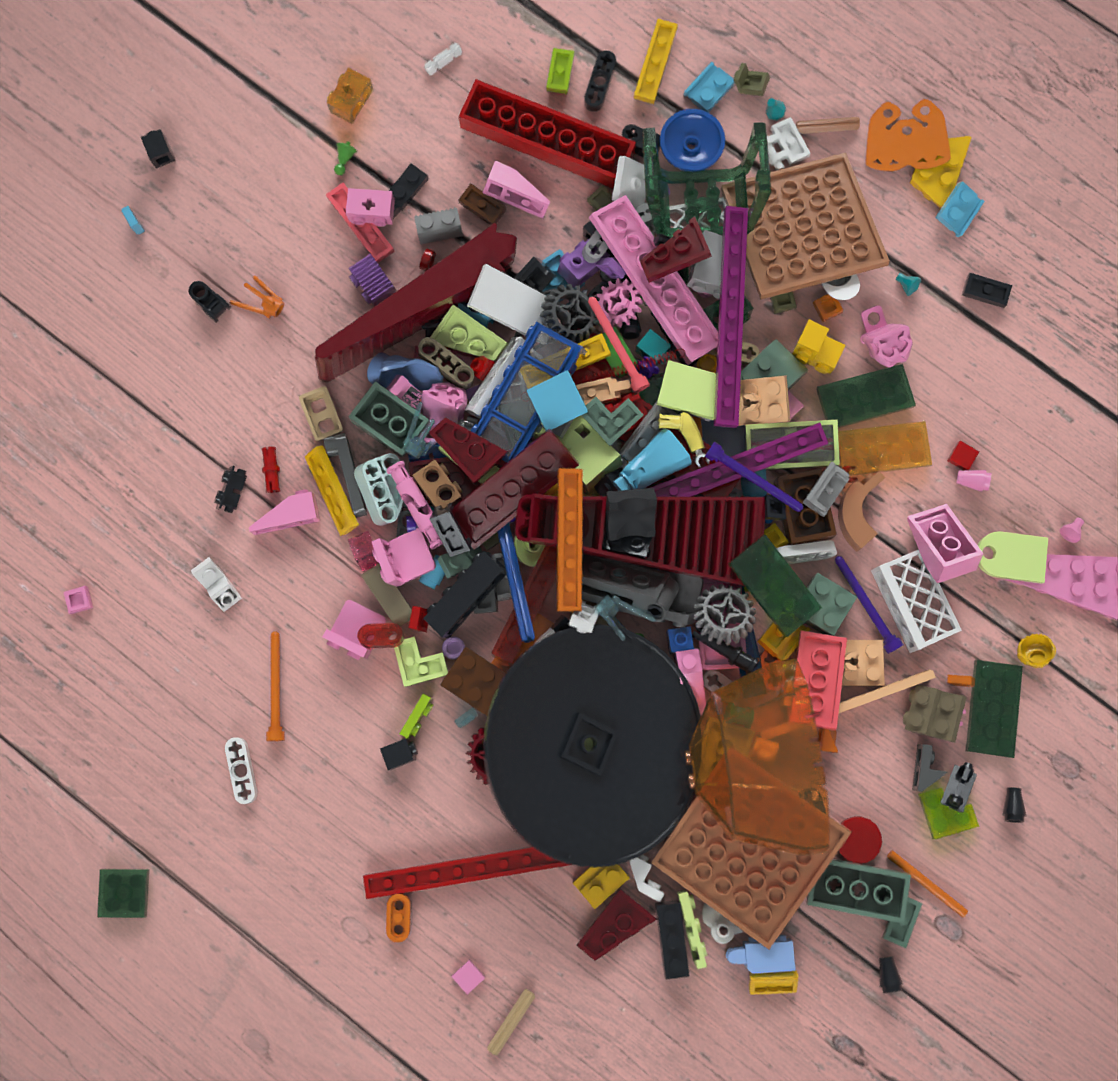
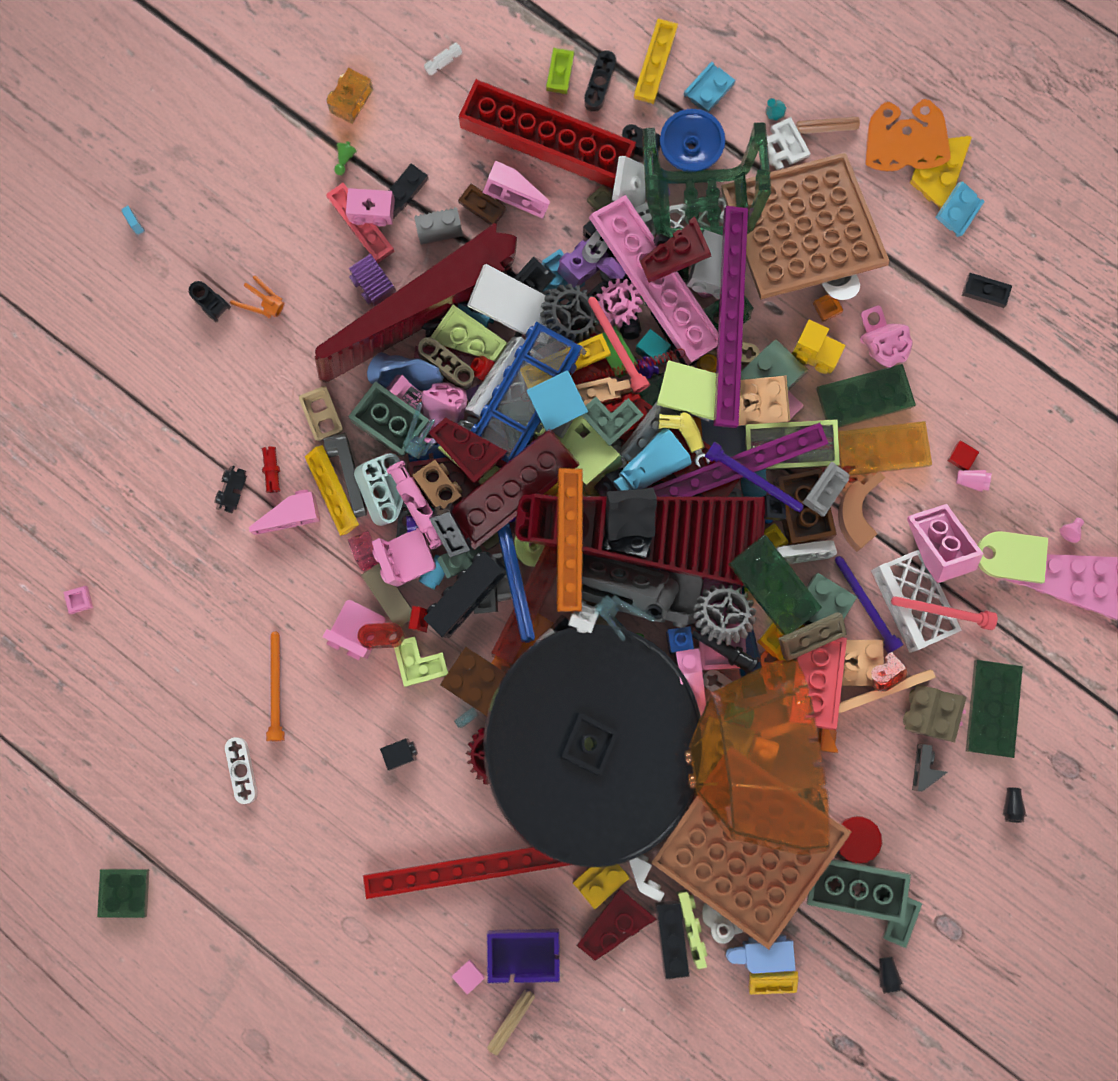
(158, 148): black brick -> none
(216, 584): white slope -> none
(398, 917): orange plate -> none
(421, 709): lime plate -> none
(427, 259): red tile -> none
(453, 647): lavender tile -> none
(523, 953): none -> dark purple piece
(751, 81): olive bracket -> none
(783, 302): olive tile -> none
(812, 636): none -> dark tan tile
(888, 675): none -> clear red leg
(909, 283): teal rock -> none
(927, 883): orange piece -> none
(941, 819): clear neon green plate -> none
(959, 680): orange tile -> none
(959, 787): hinge -> none
(985, 619): none -> coral piece
(1036, 650): yellow hair -> none

